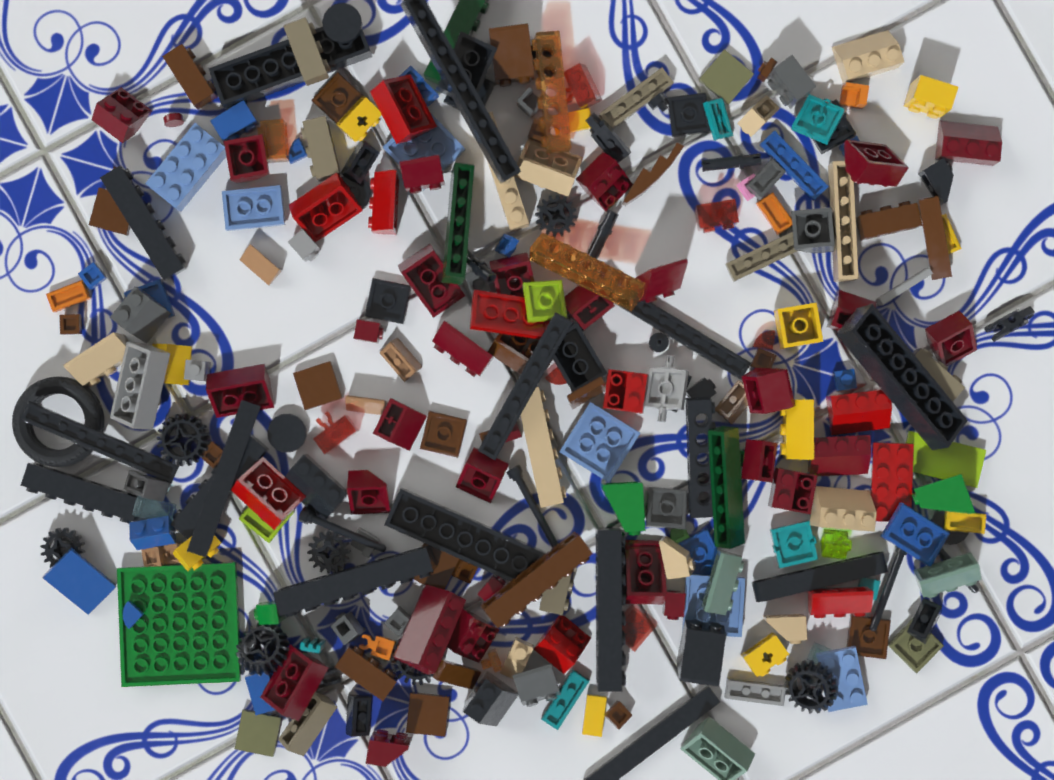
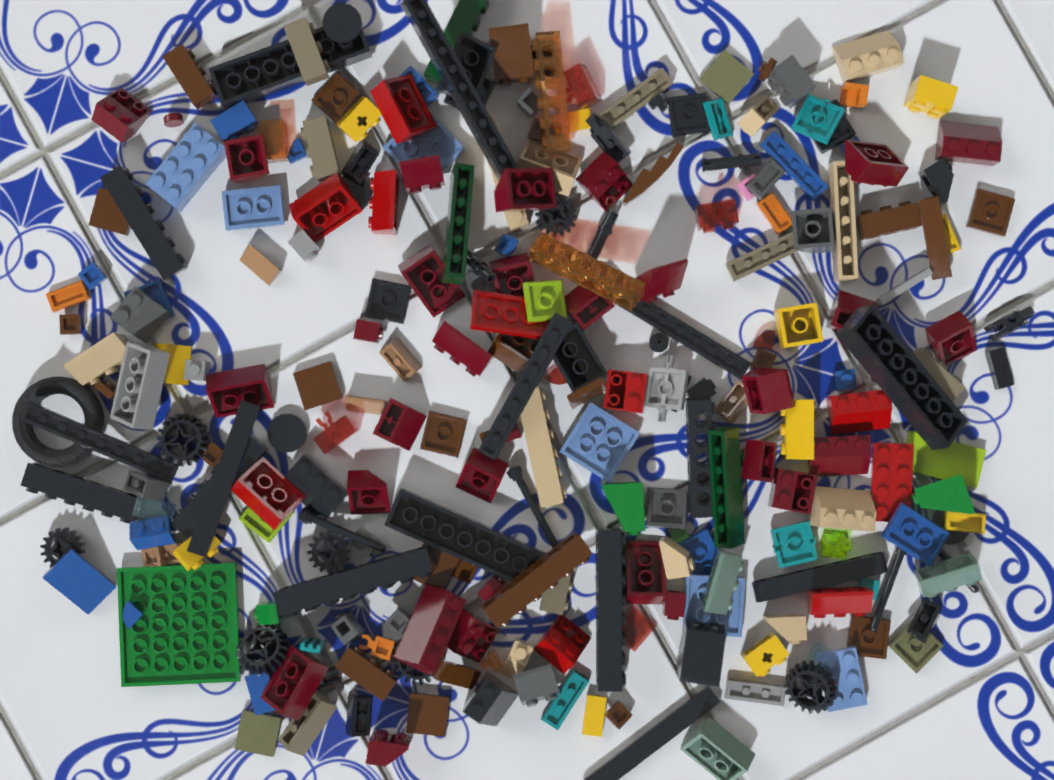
(106, 388): none -> reddish brown plate
(525, 190): none -> dark red slope
(990, 212): none -> reddish brown tile
(999, 368): none -> black slope

